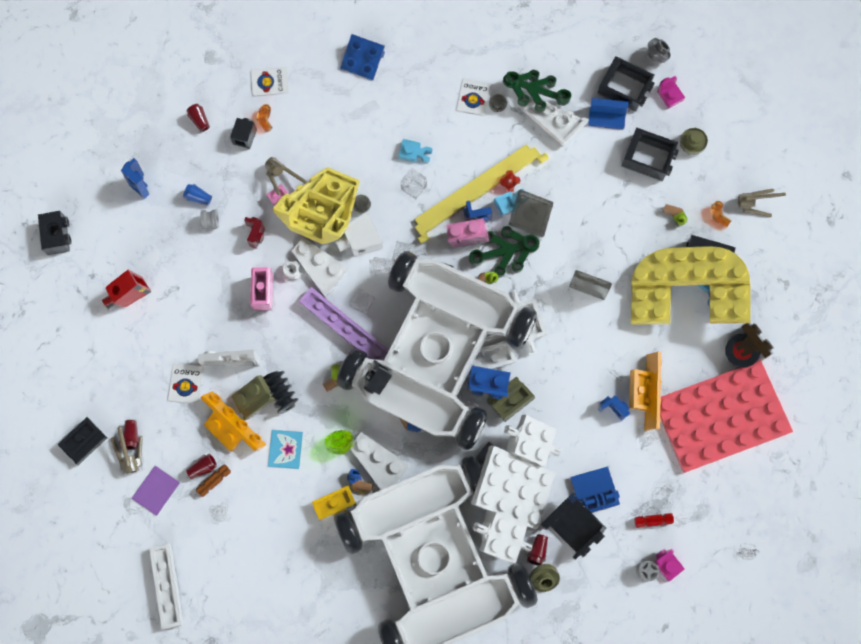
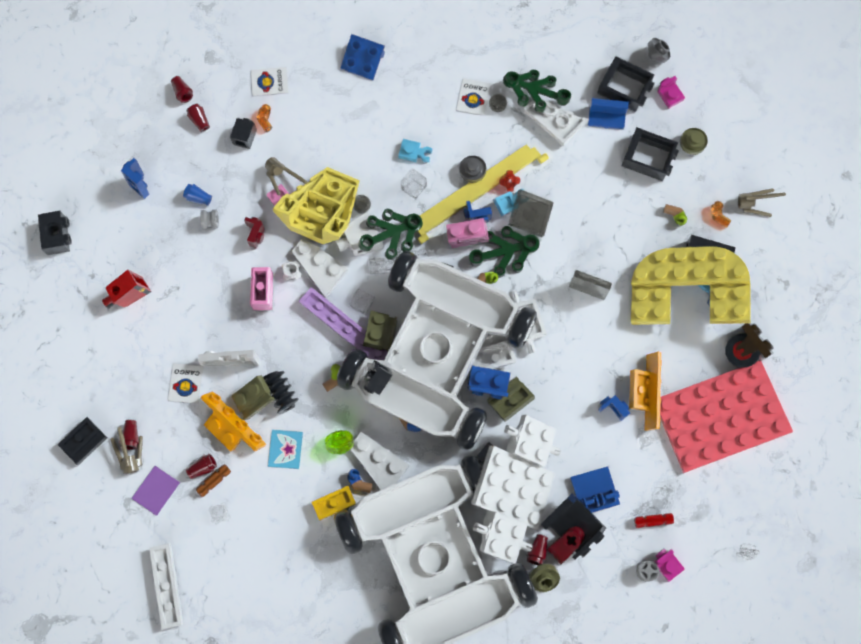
(181, 89): none -> dark red cone
(380, 331): none -> olive plate
(392, 231): none -> dark green plant
(472, 169): none -> flat silver plate
(565, 546): none -> dark red piece

